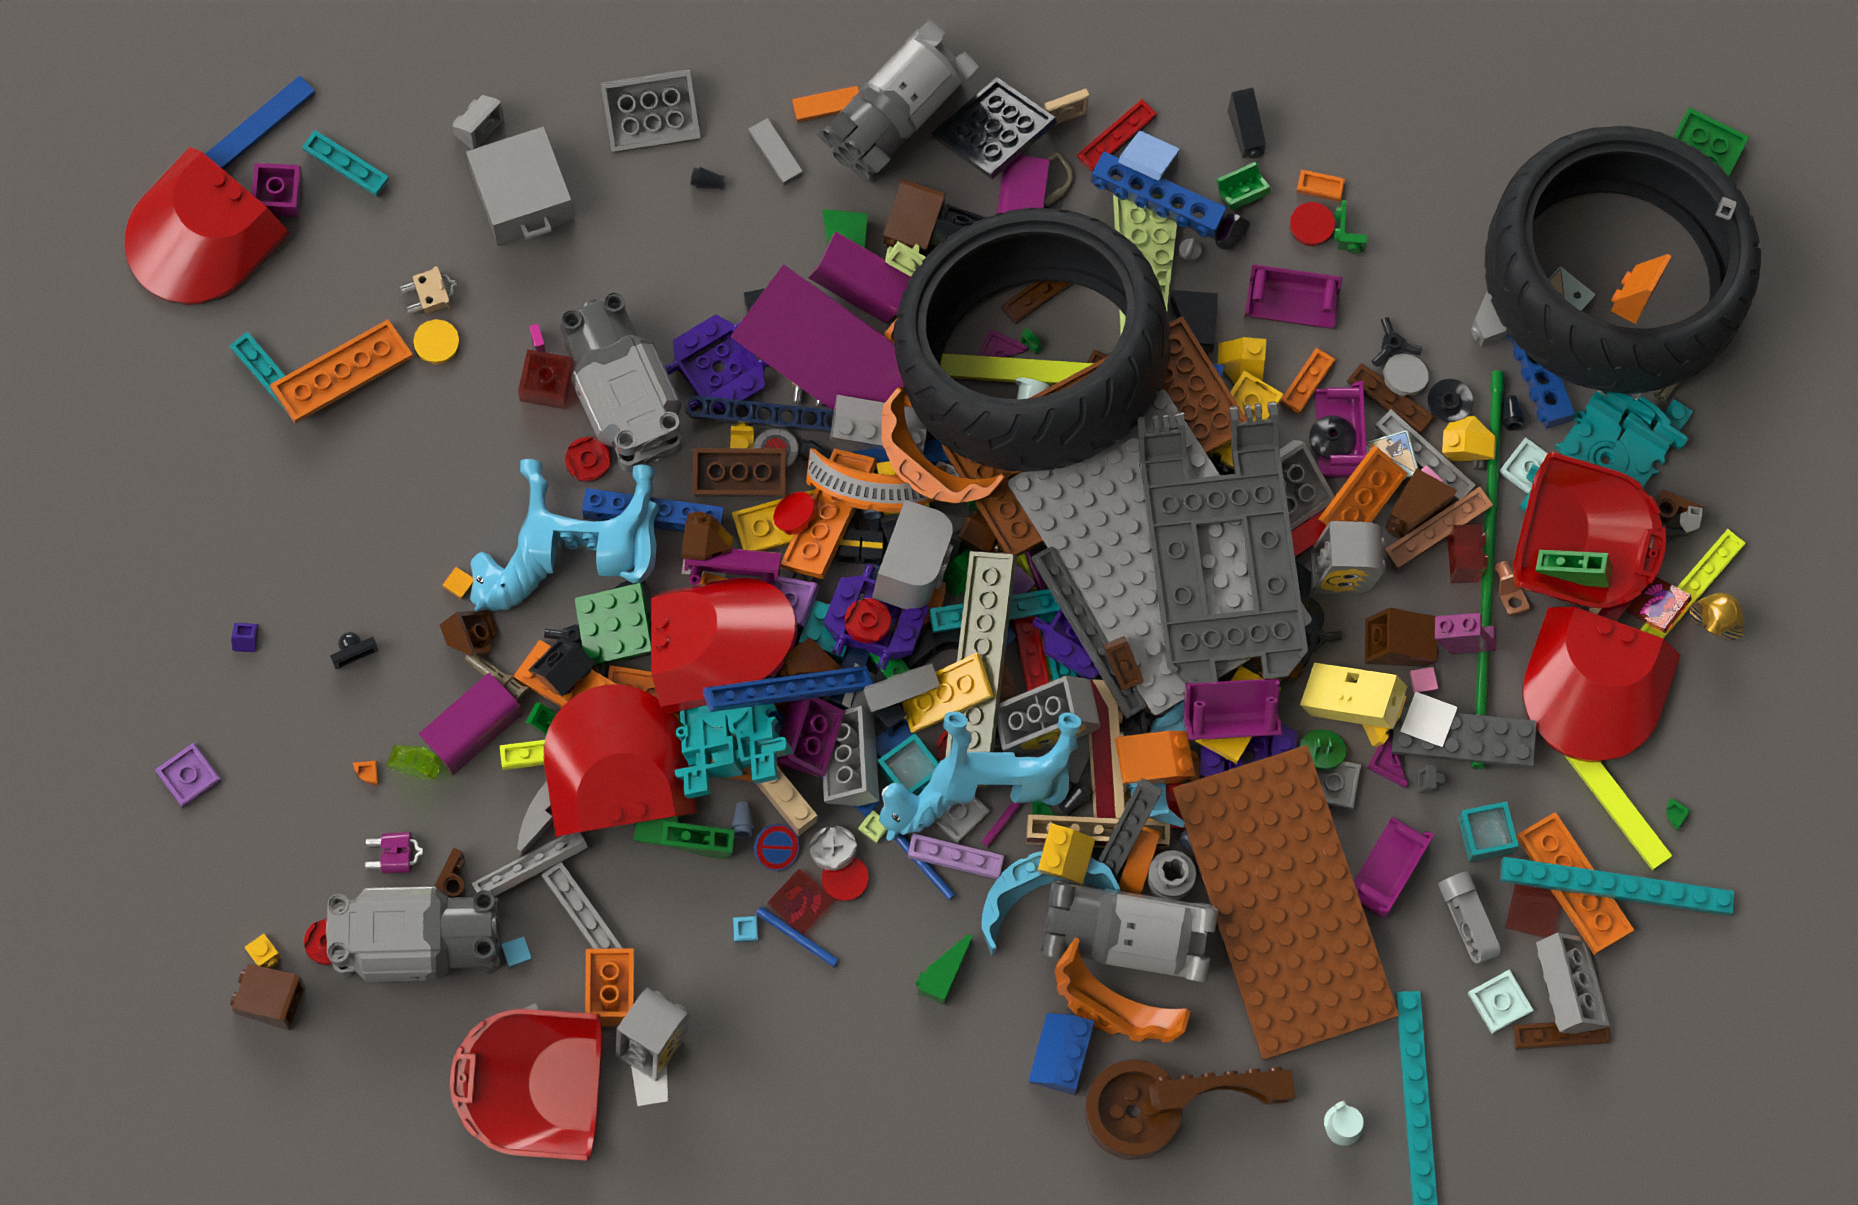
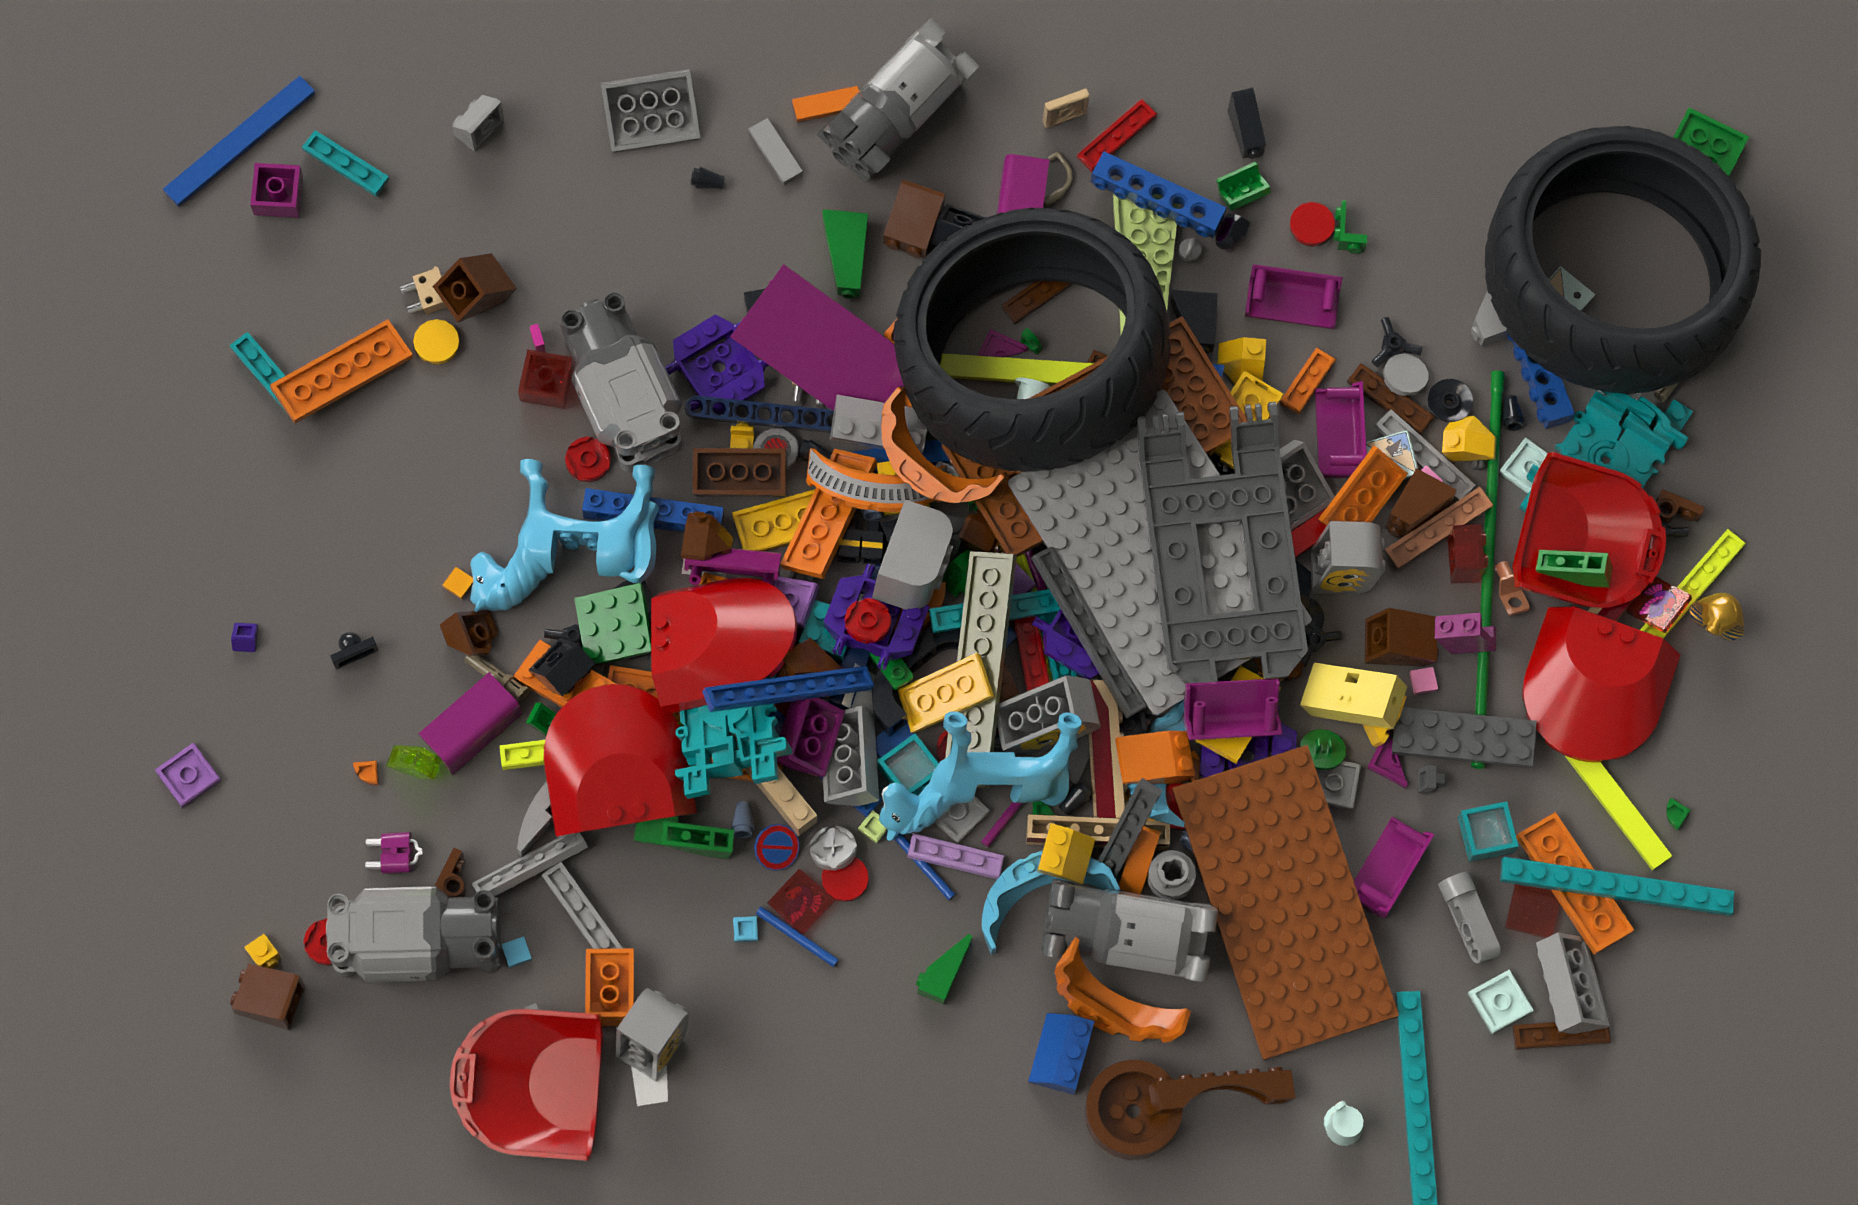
(198, 233): red windscreen -> none
(474, 286): none -> reddish brown slope
(520, 186): light grey container -> none
(795, 513): red tile -> none
(860, 278): magenta piece -> none
(901, 687): light grey slope -> none
(904, 258): yellowish green panel -> none
(994, 128): black plate -> none
(1123, 663): reddish brown plate -> none
(1148, 155): light blue tile -> none
(1320, 185): orange tile -> none
(1326, 445): black dish -> none
(1429, 719): white sticker -> none
(1639, 288): orange slope -> none
(1691, 519): light grey piece -> none
(1727, 204): light grey piece -> none

